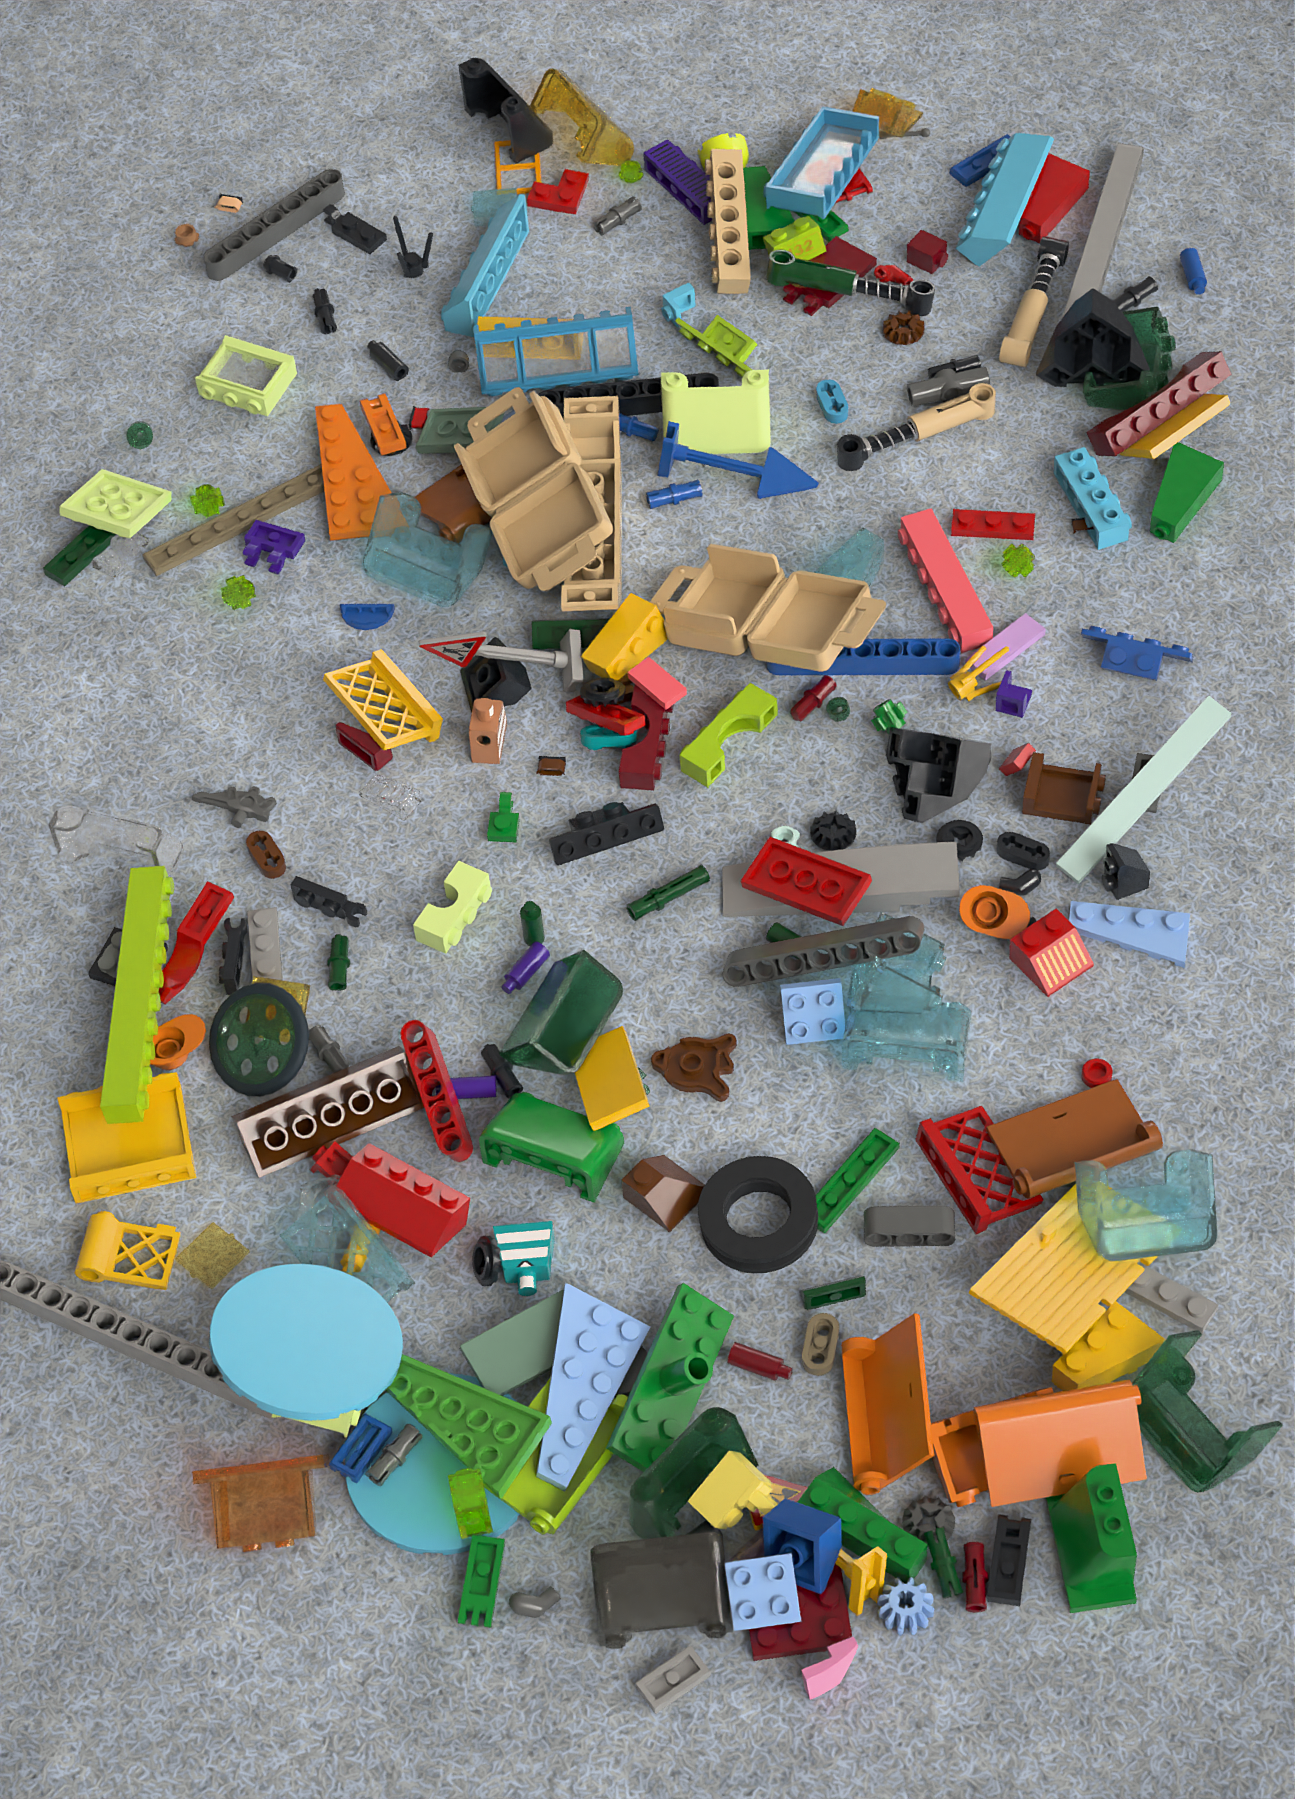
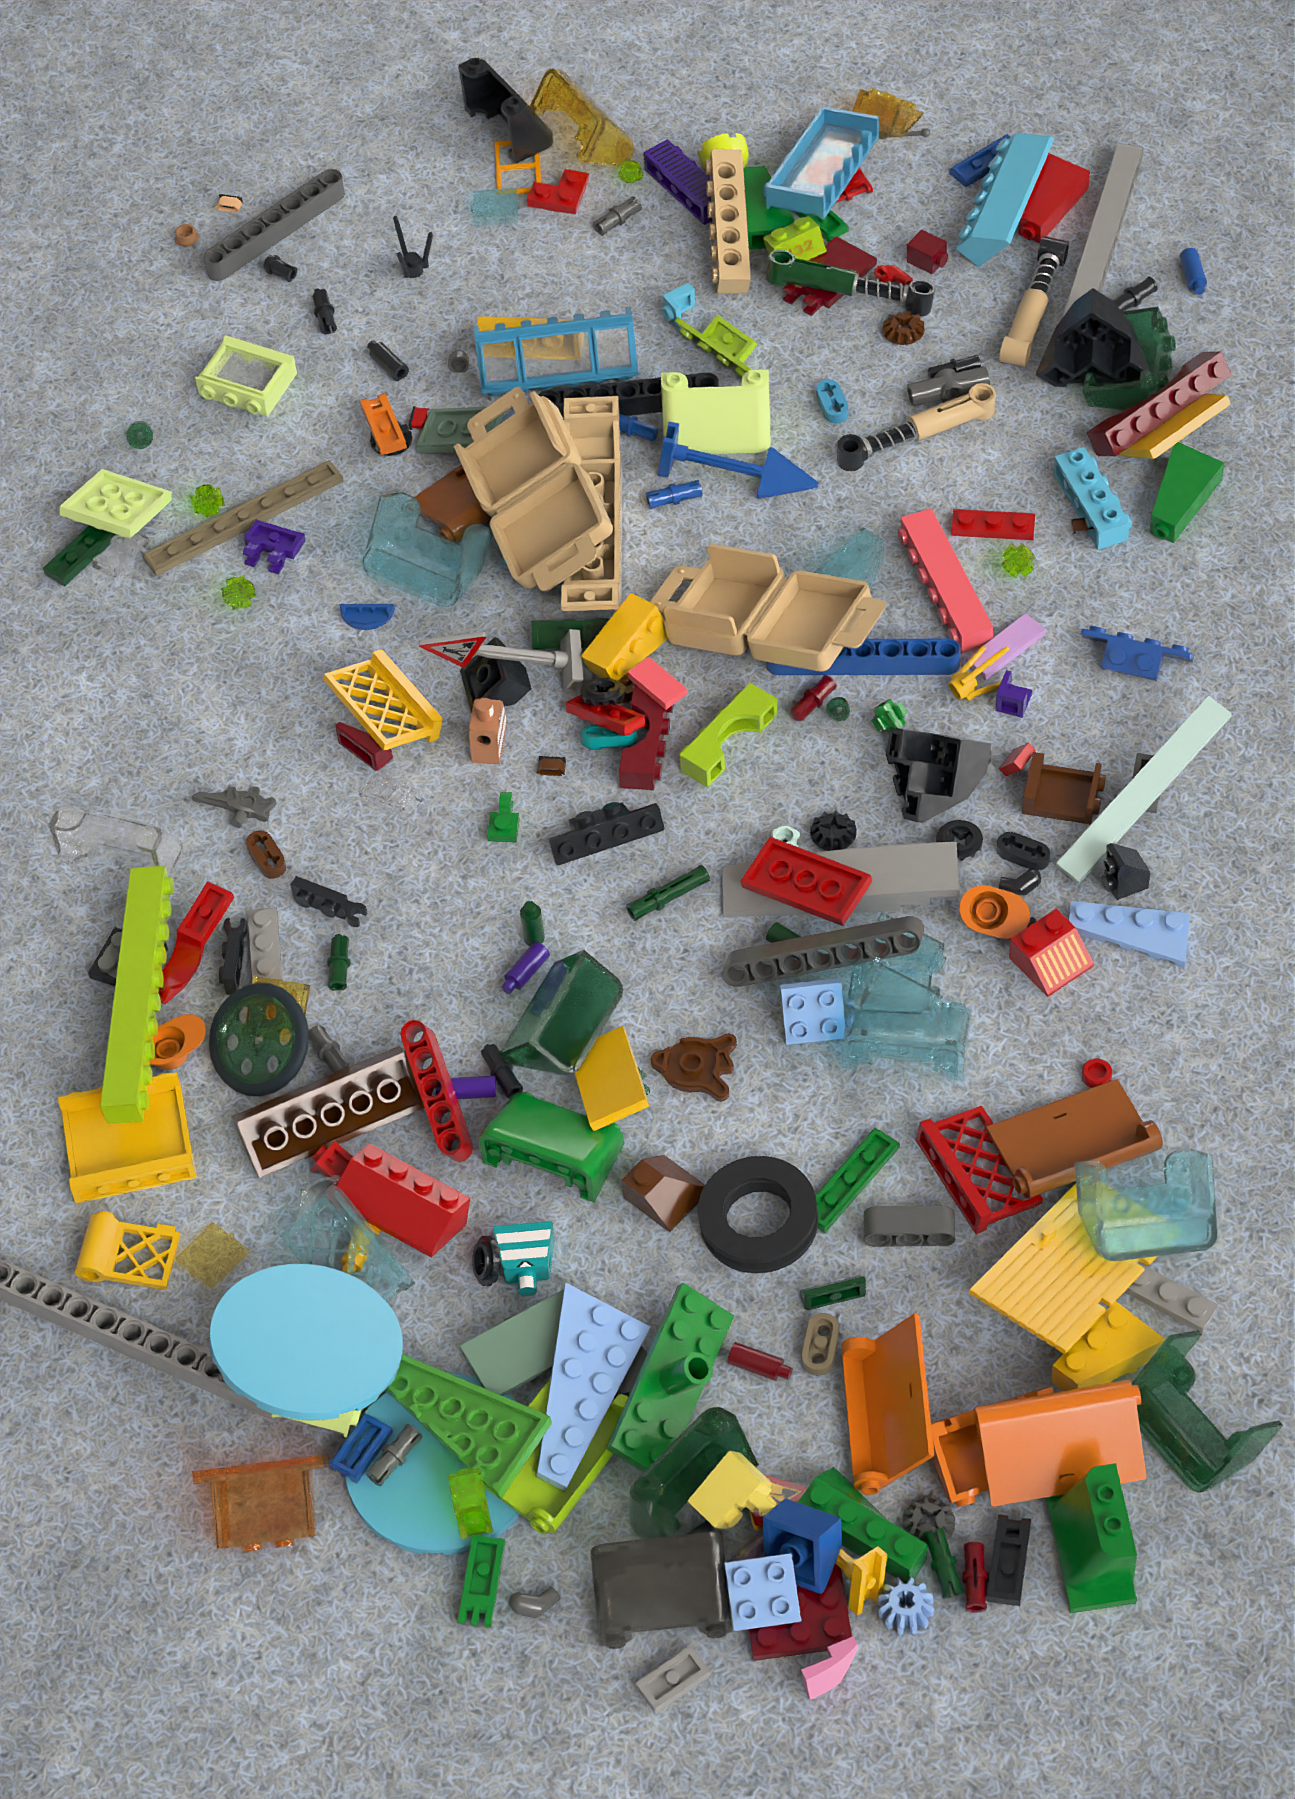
(349, 475): orange wing -> none
(354, 230): black plate -> none
(444, 926): yellowish green arch -> none
(487, 267): medium azure slope -> none

